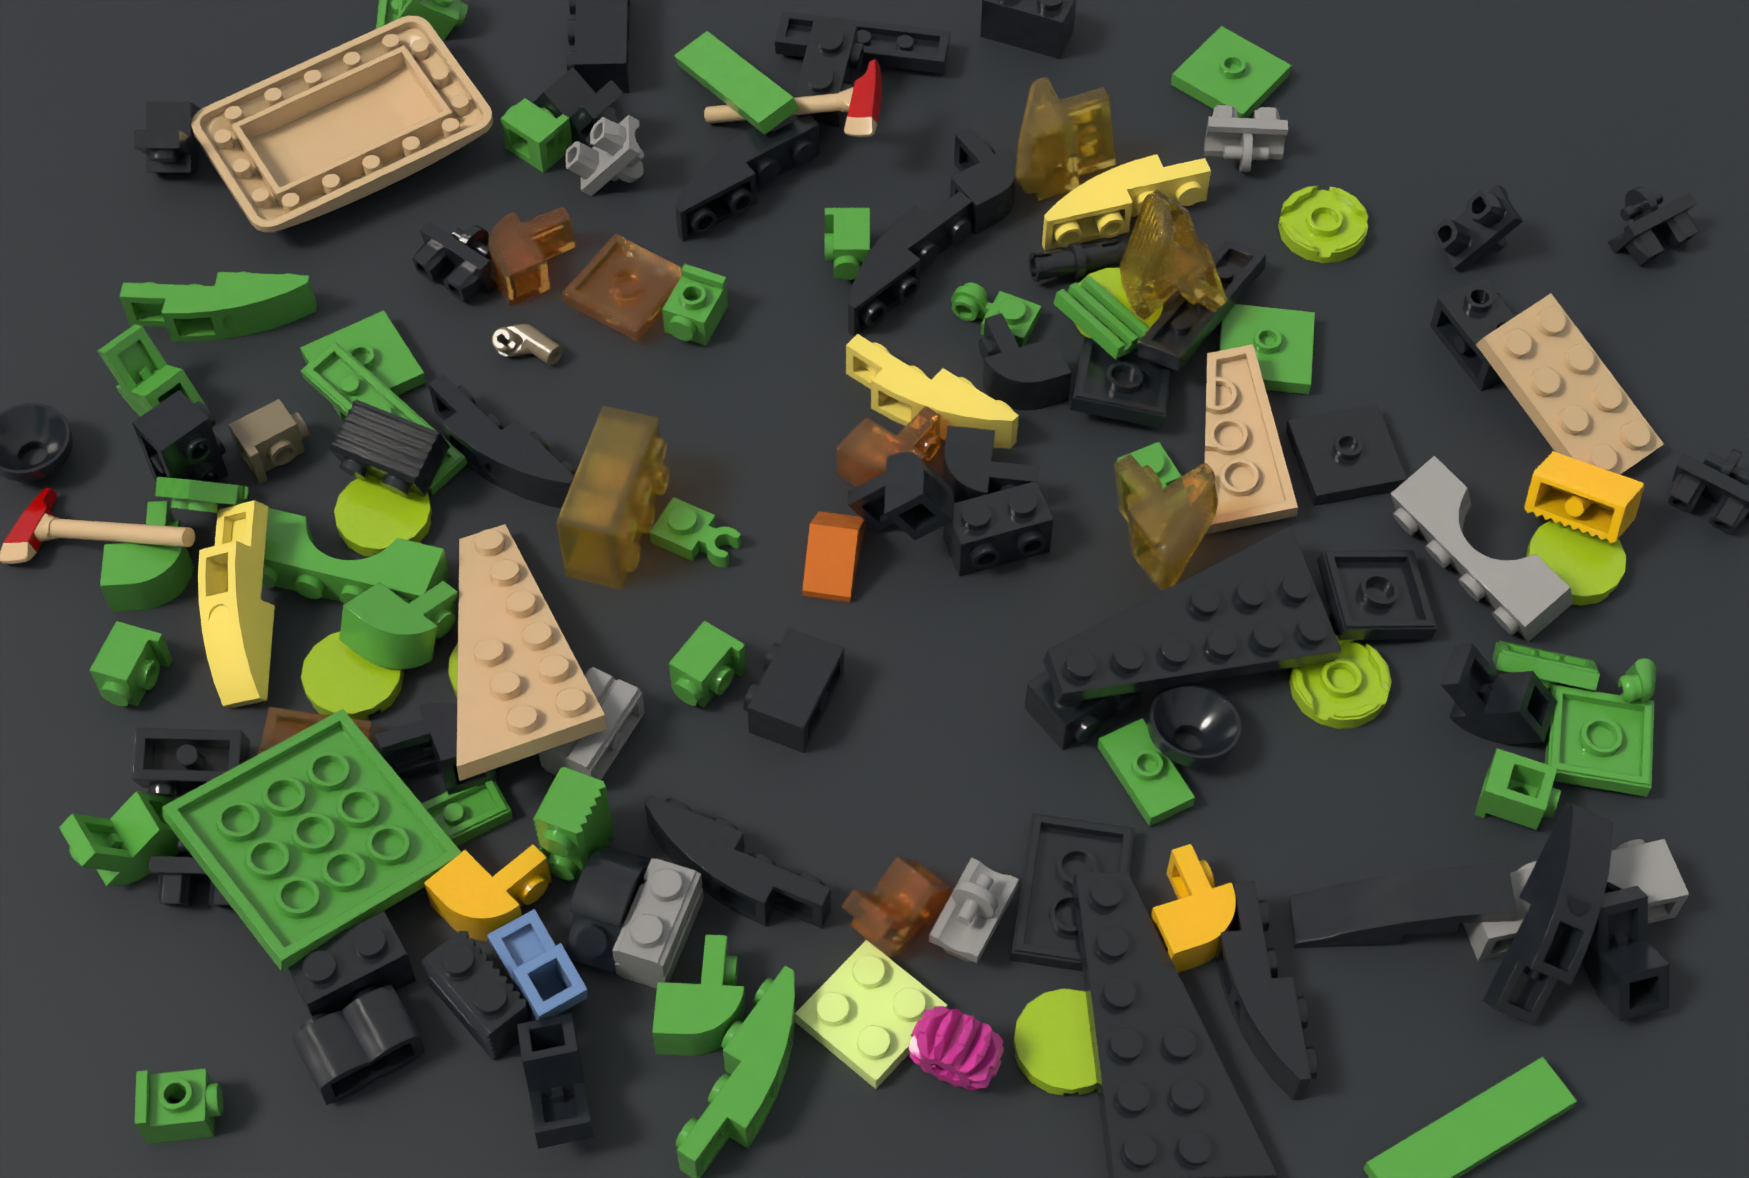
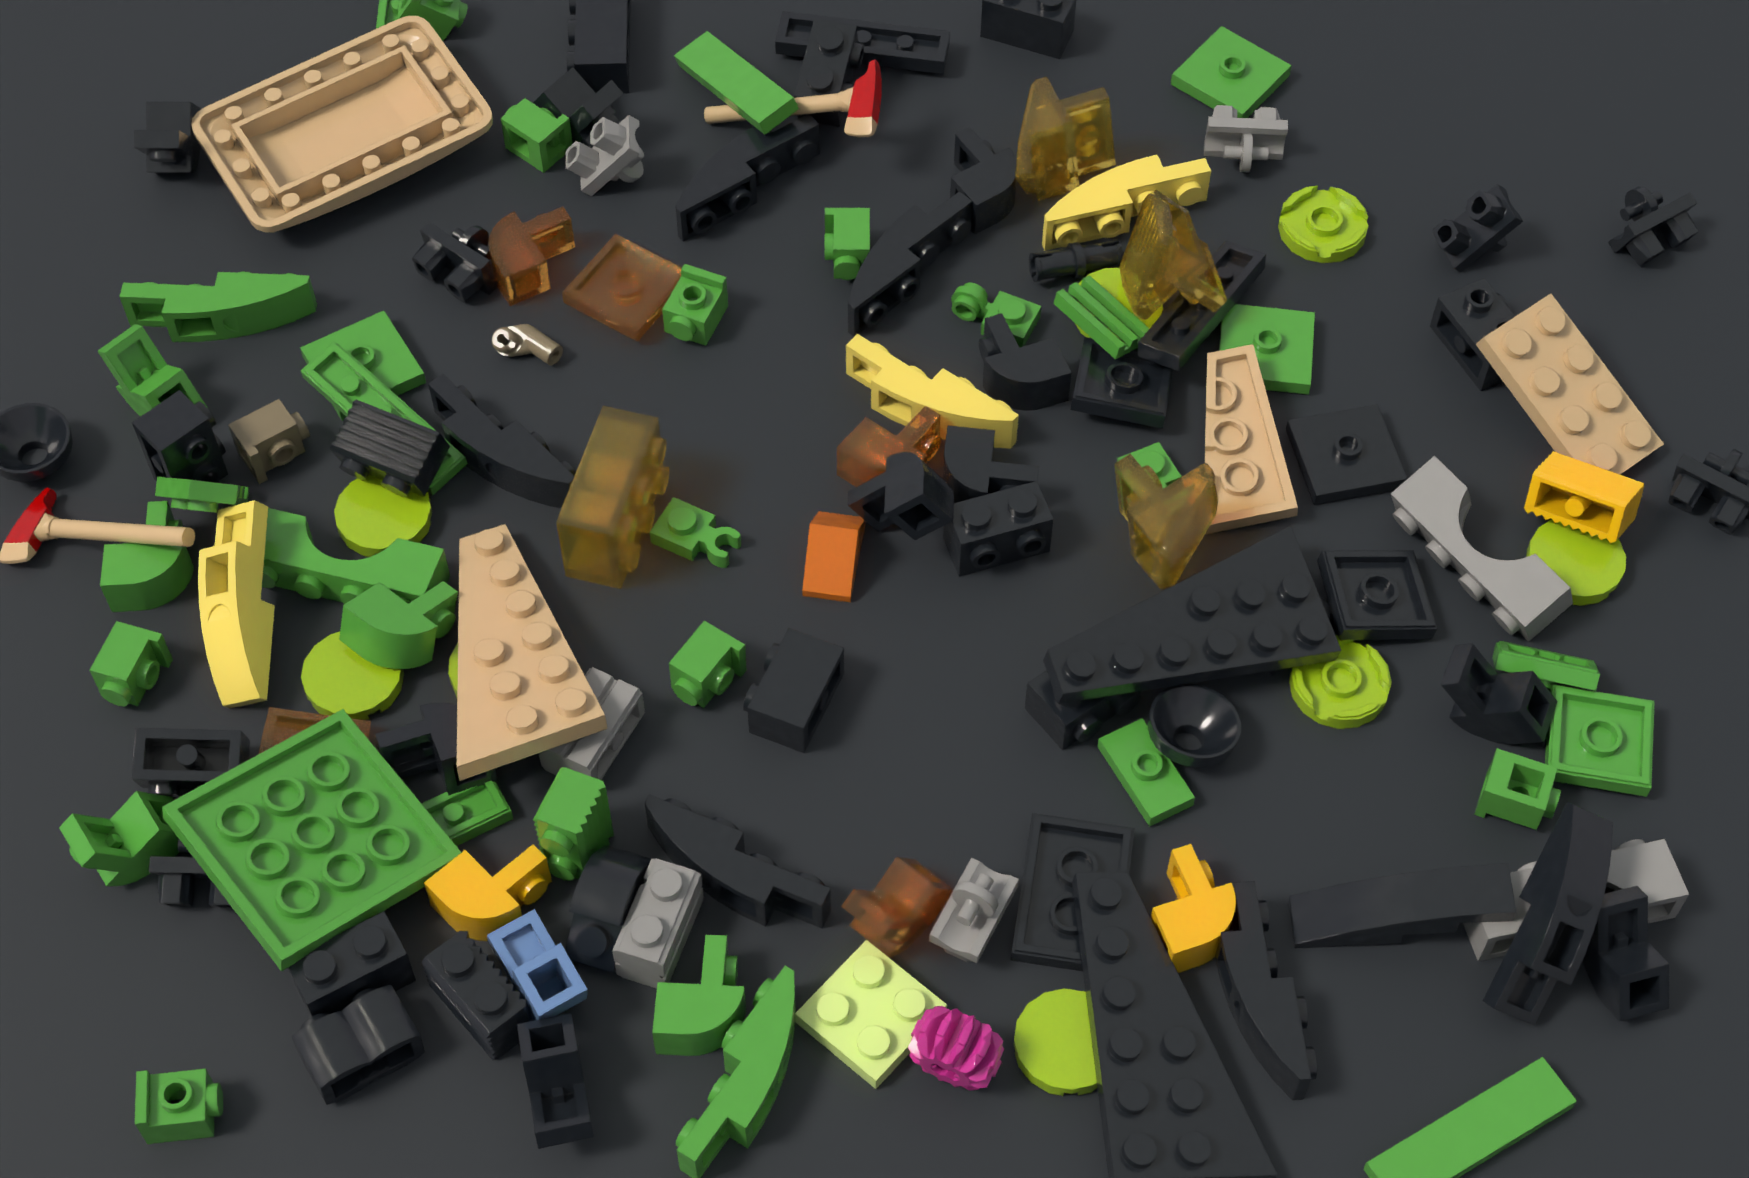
(1639, 681): bright green arm -> none

